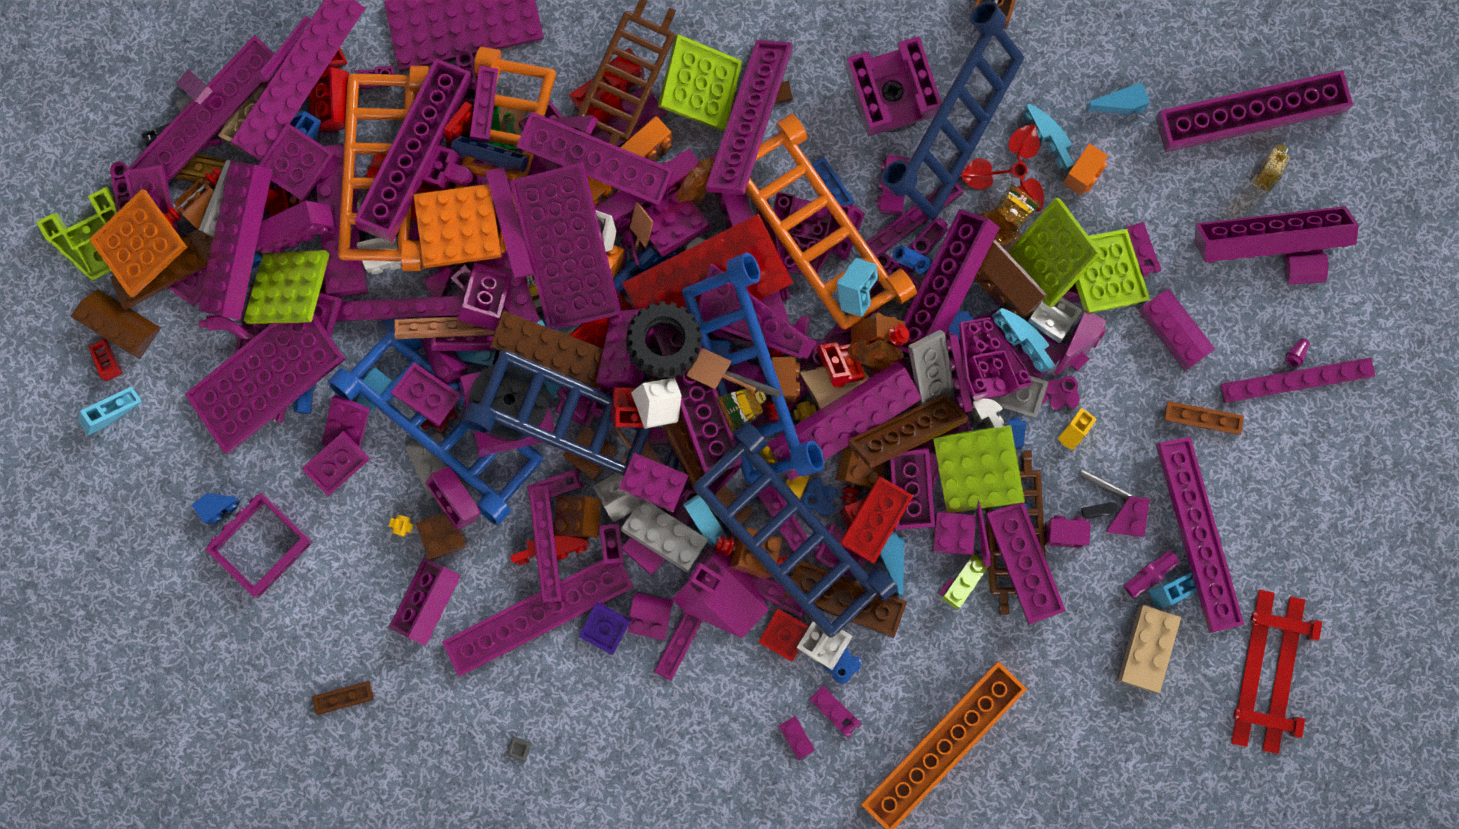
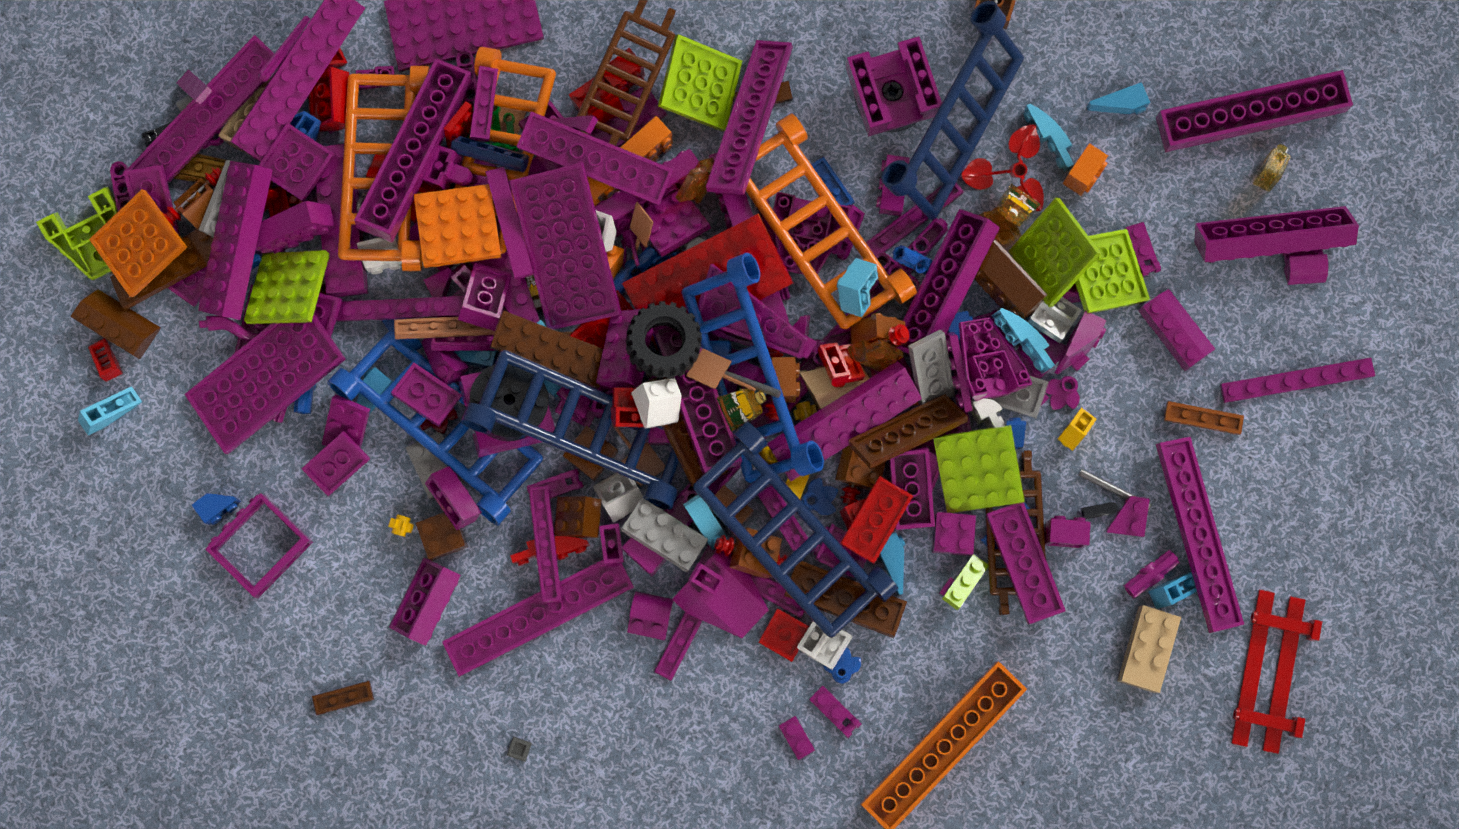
(604, 628): dark purple plate -> none
(653, 482): magenta plate -> none
(985, 553): magenta bar -> none
(1297, 353): magenta cone -> none

